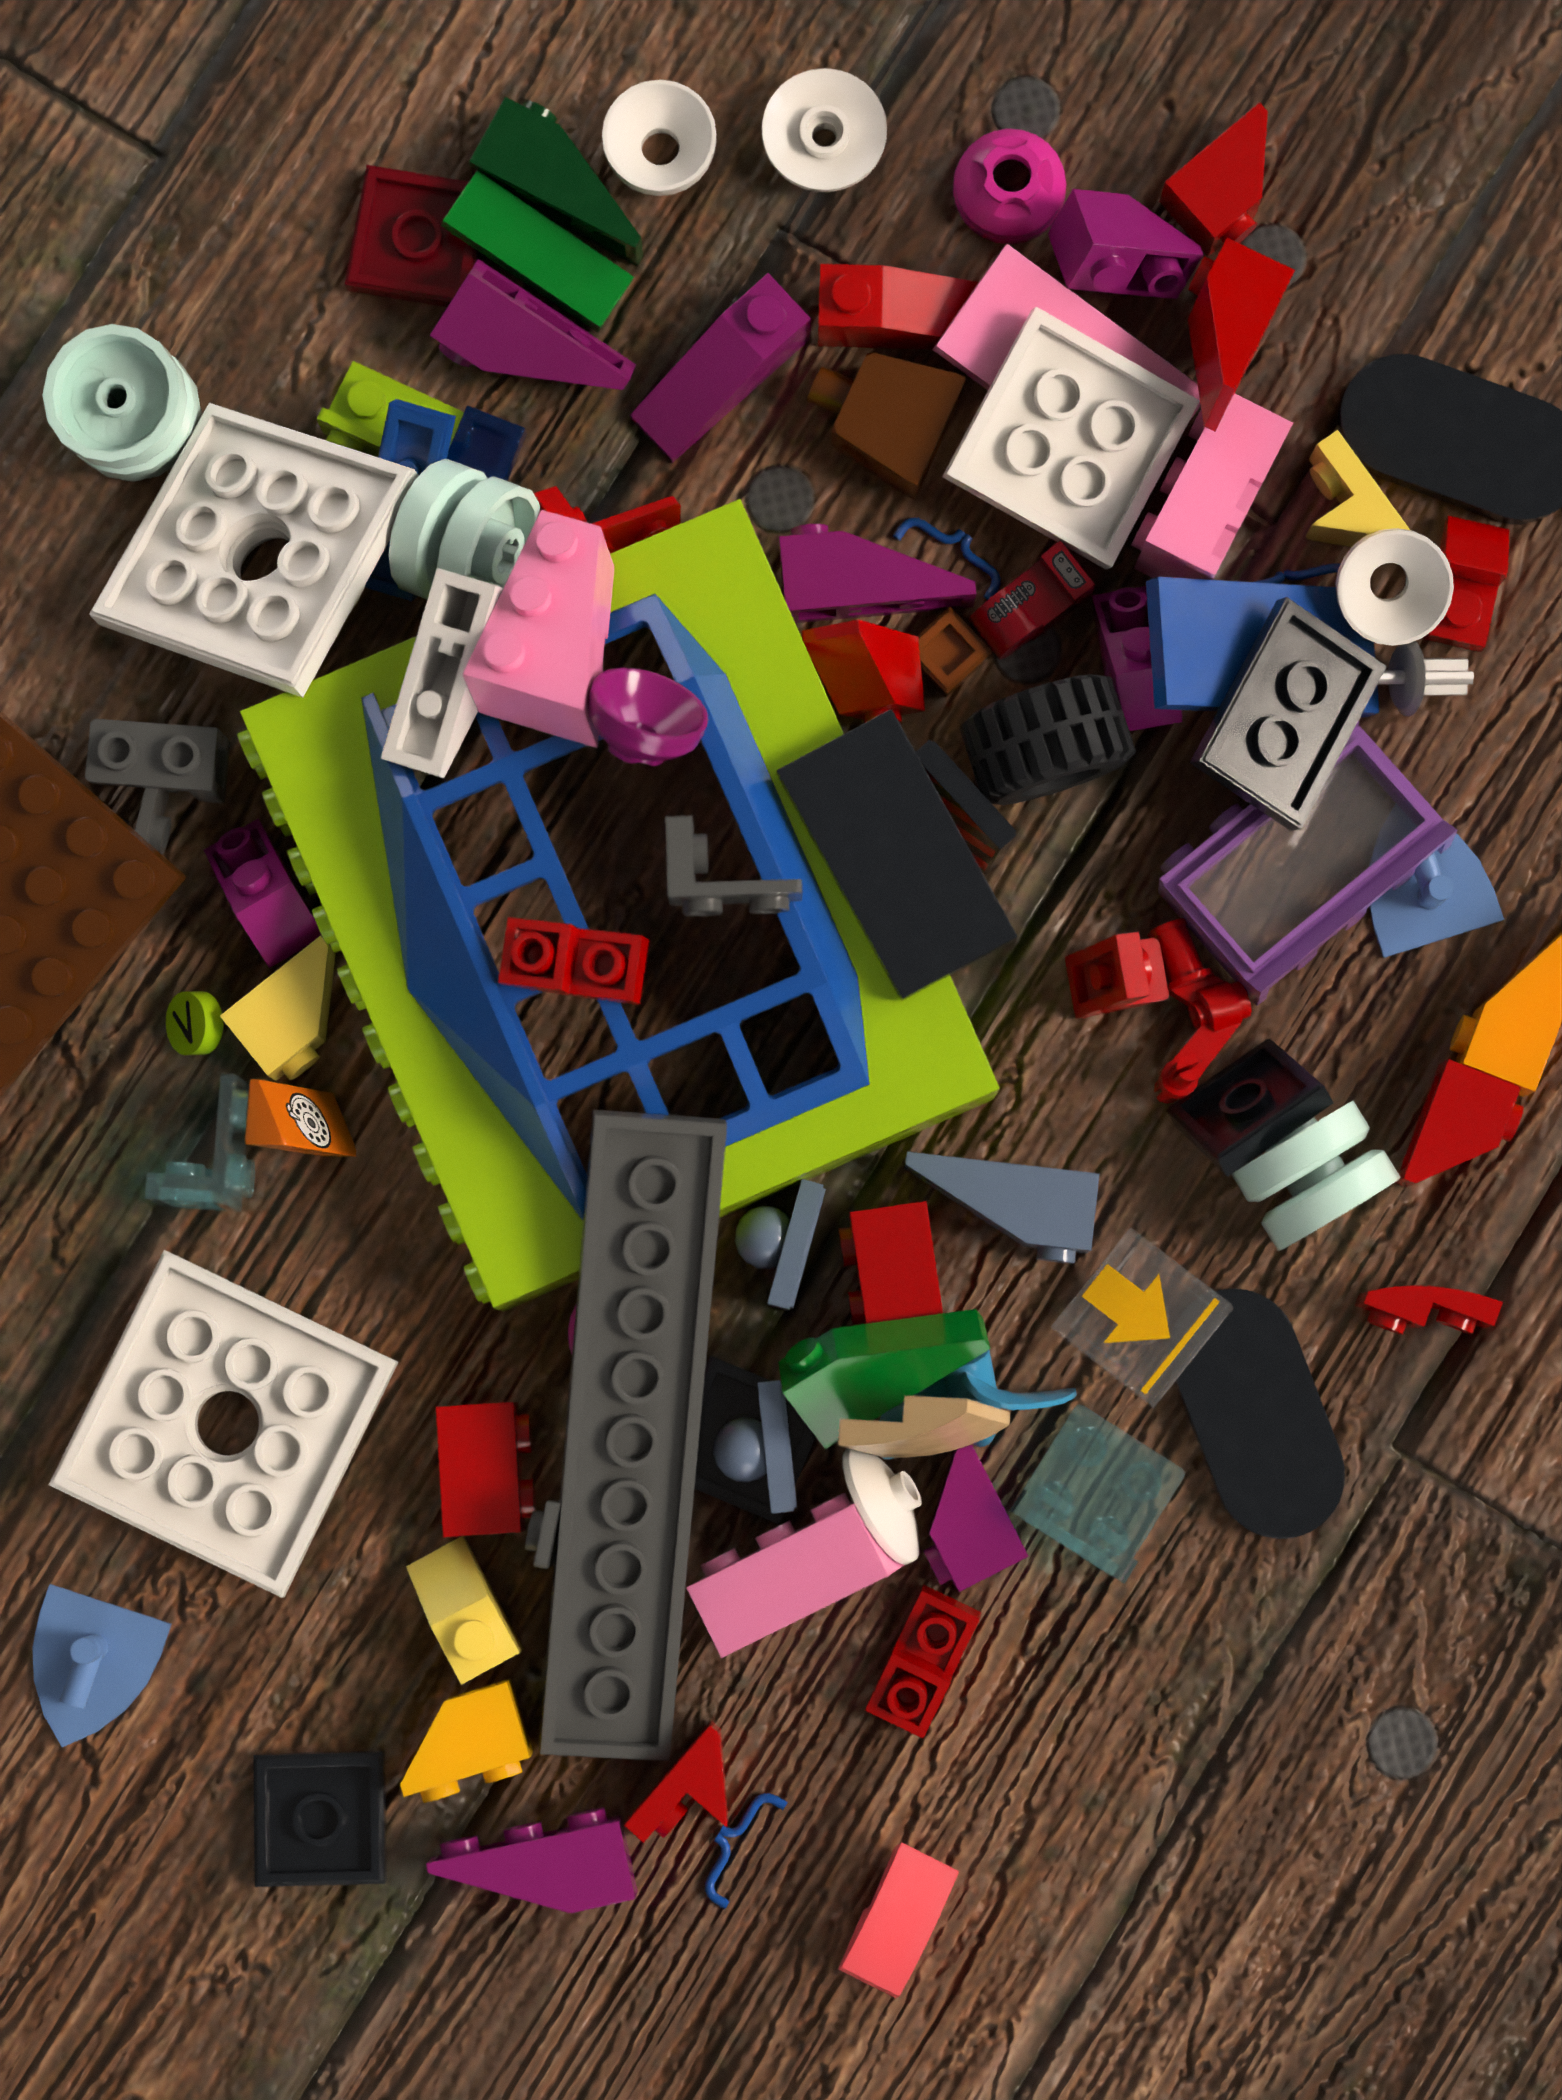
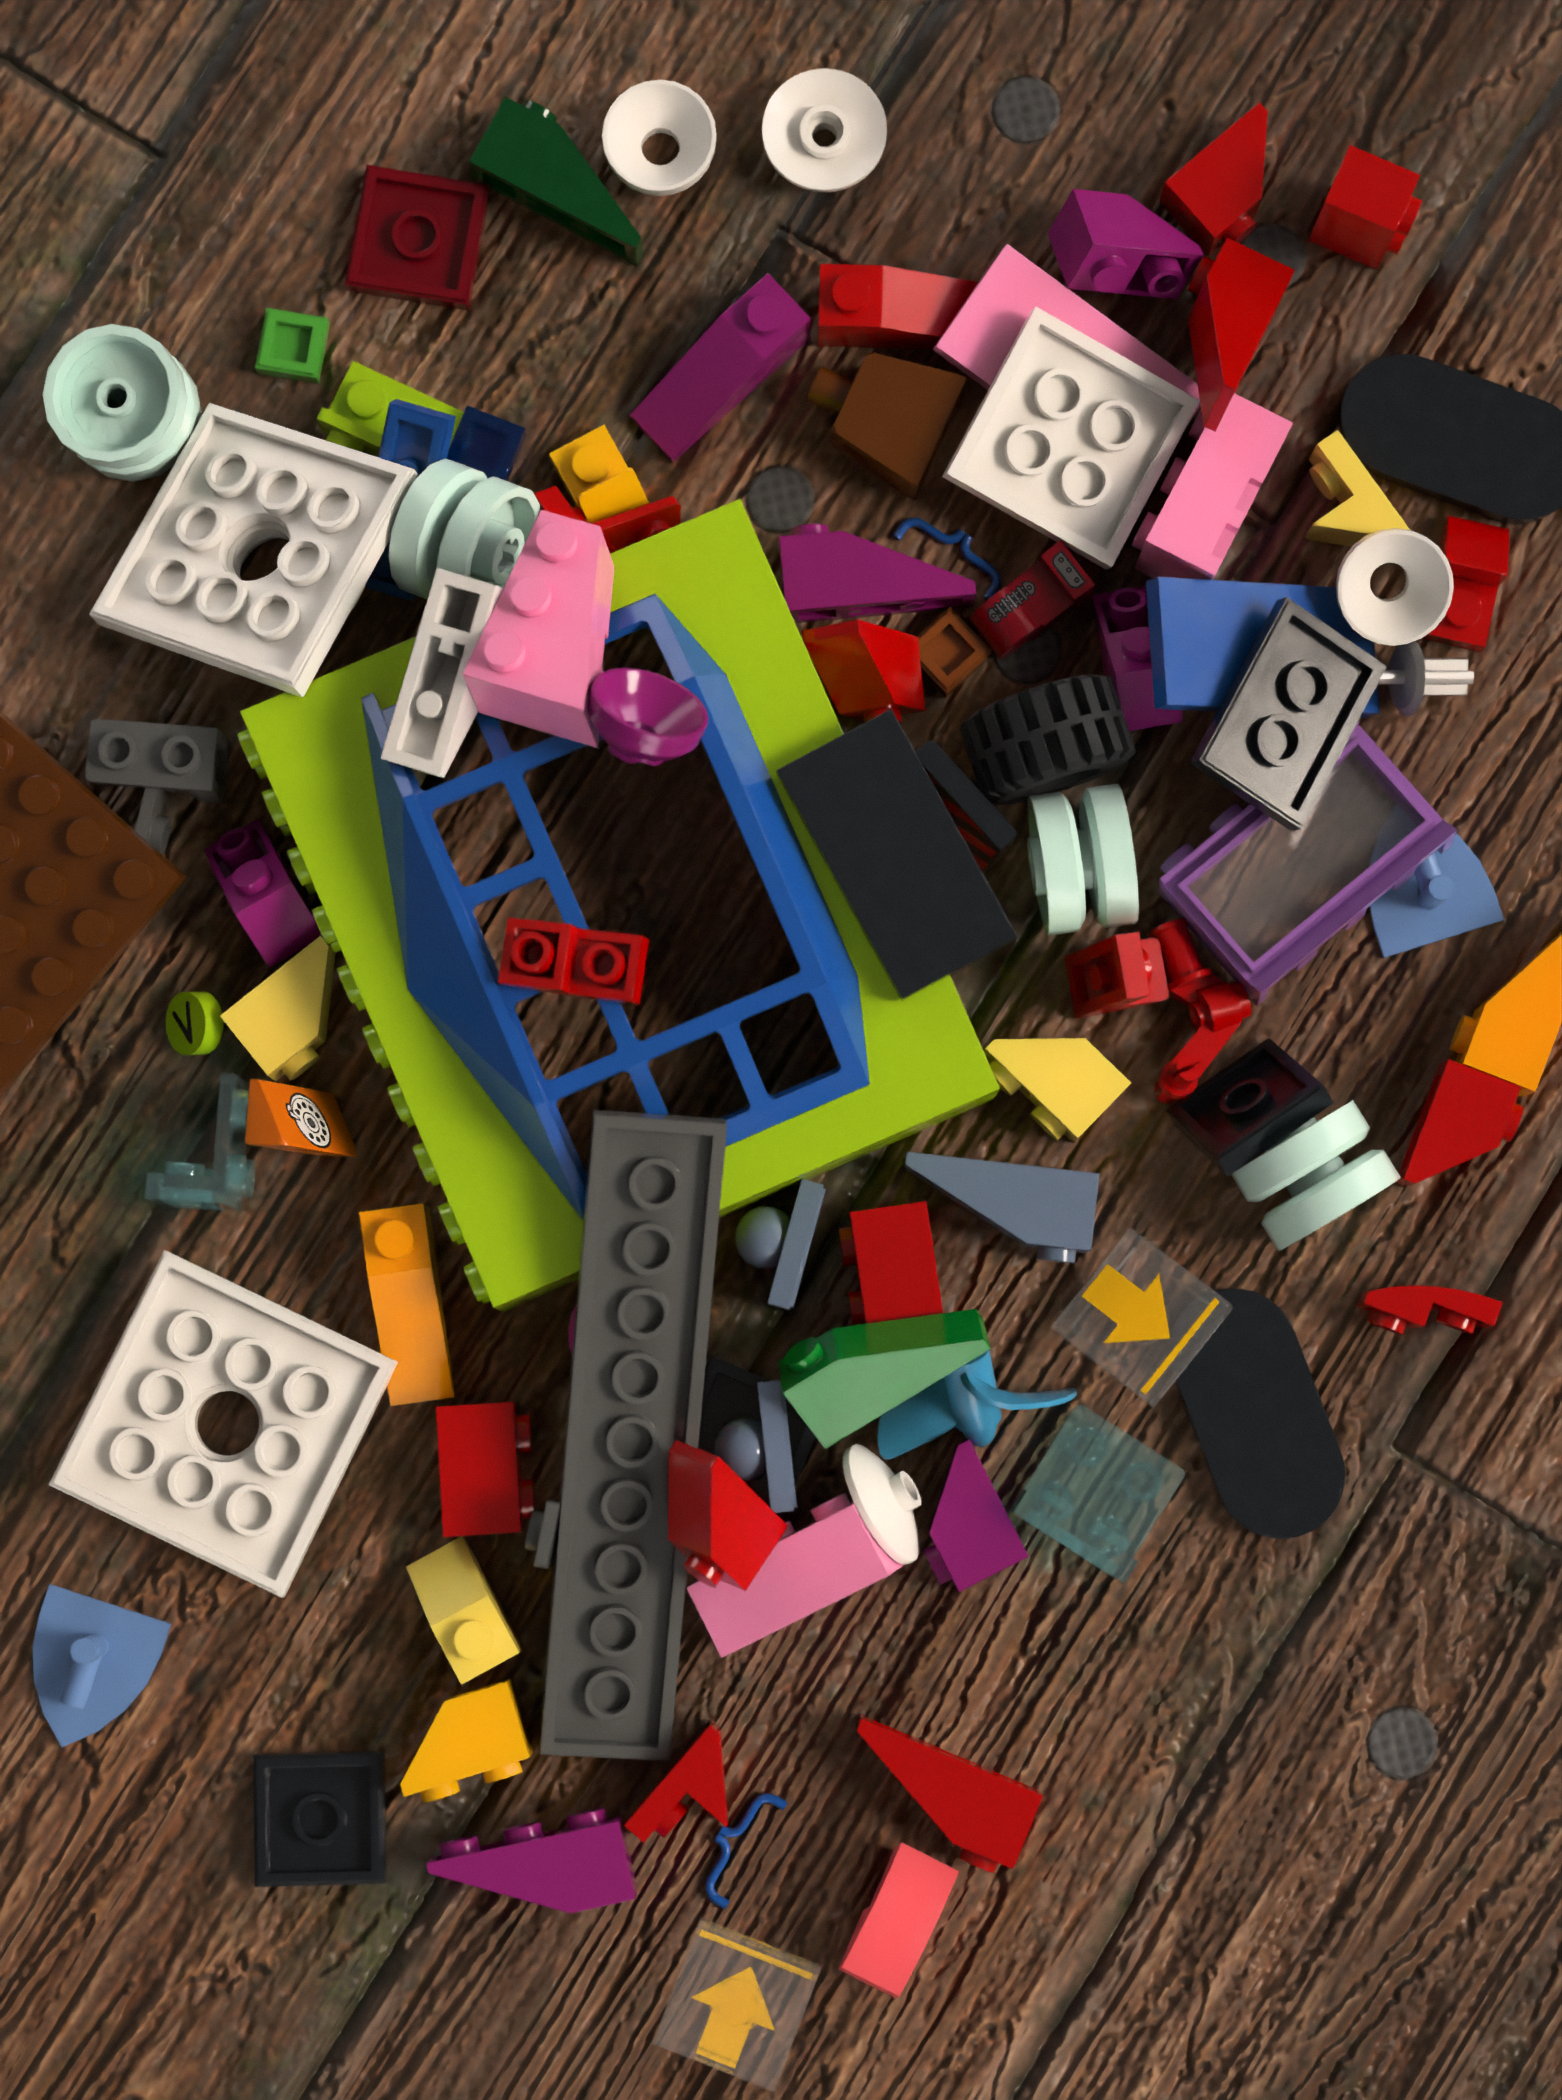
(292, 345): none -> bright green tile
(408, 1302): none -> light orange slope
(519, 335): magenta slope -> none
(537, 251): green tile -> none
(598, 476): none -> yellow slope
(689, 856): dark grey bracket -> none
(717, 1519): none -> red slope
(737, 2004): none -> clear tile
(923, 1661): red slope -> none
(927, 1428): tan slope -> none
(967, 1801): none -> red slope
(1003, 214): dark pink piece -> none
(1061, 1077): none -> light yellow slope
(1090, 859): none -> light aqua wheel
(1303, 574): blue piece -> none
(1367, 208): none -> red brick

